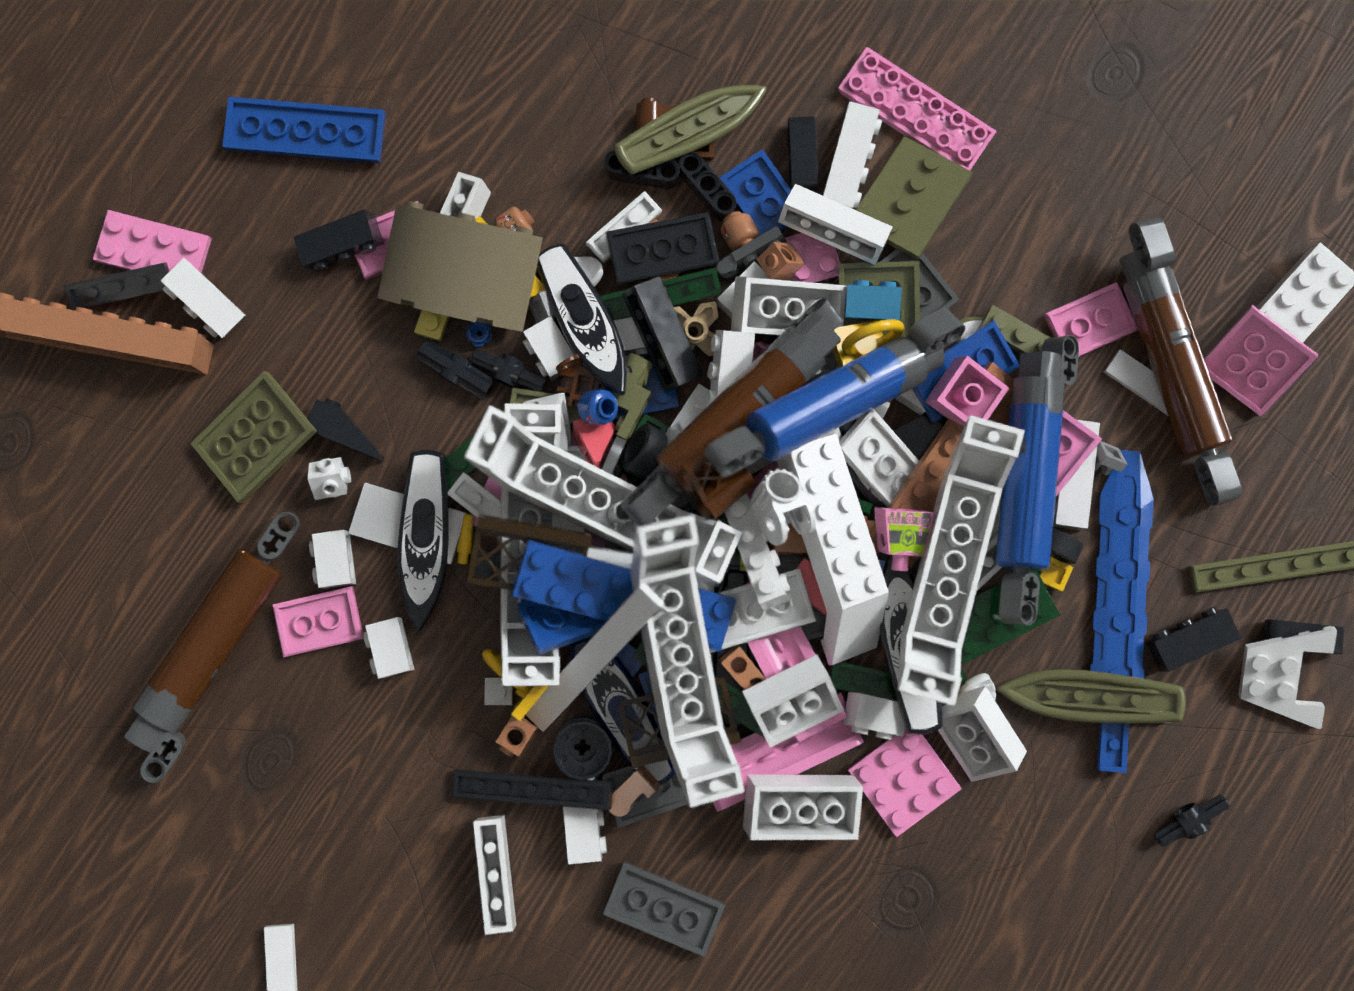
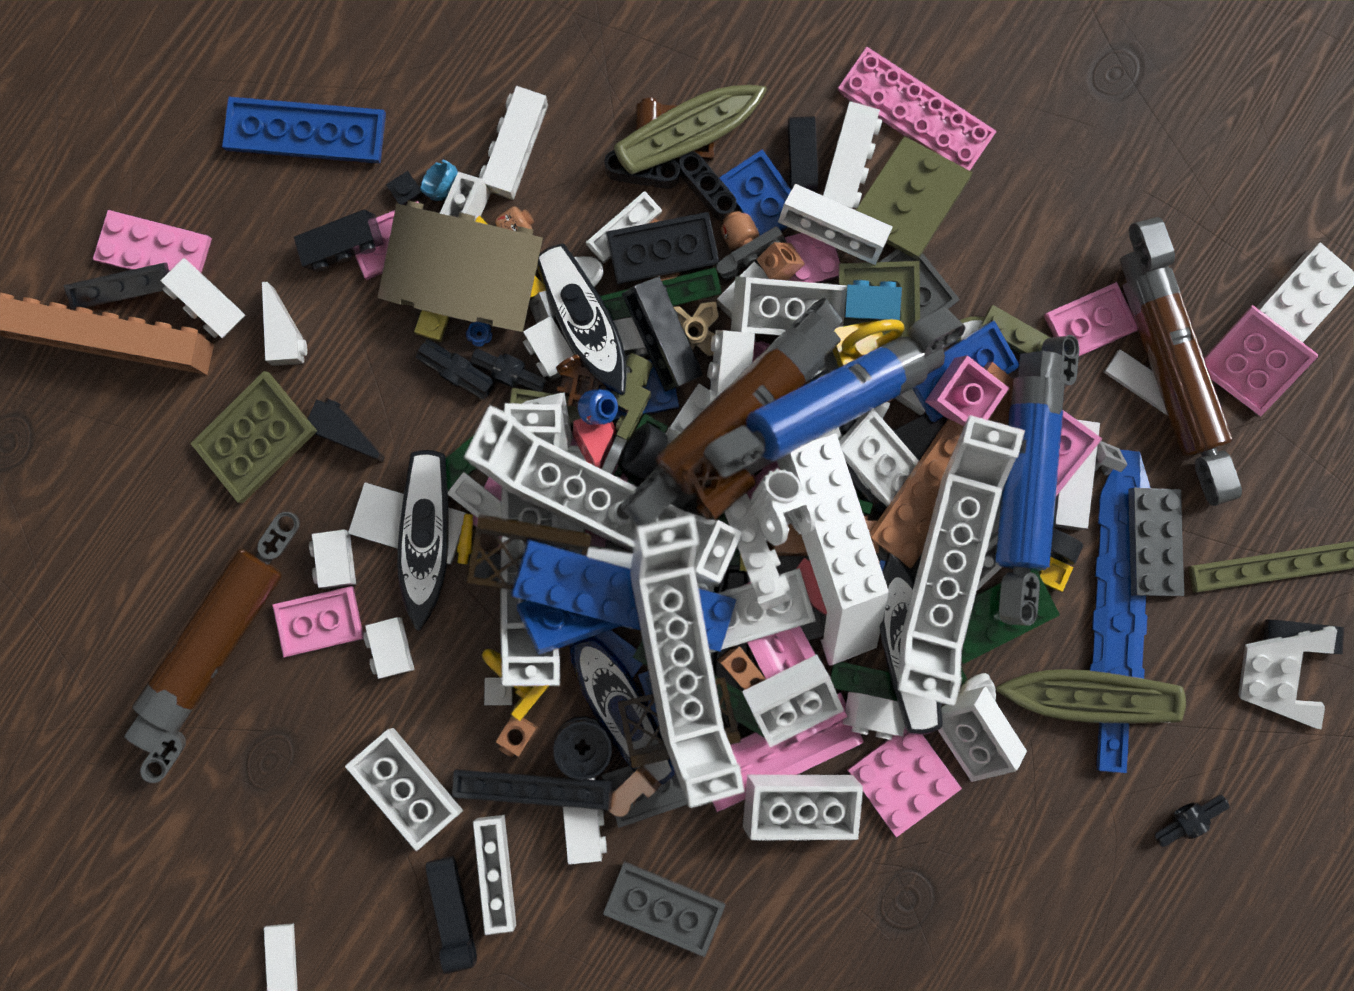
(281, 337): none -> white slope
(328, 478): white brick -> none
(404, 188): none -> black plate
(404, 788): none -> white brick
(438, 180): none -> dark azure hair
(452, 917): none -> black beam
(514, 142): none -> white brick
(595, 656): white tile -> none
(902, 534): torso -> none
(1156, 542): none -> dark grey plate
(1193, 639): black brick -> none

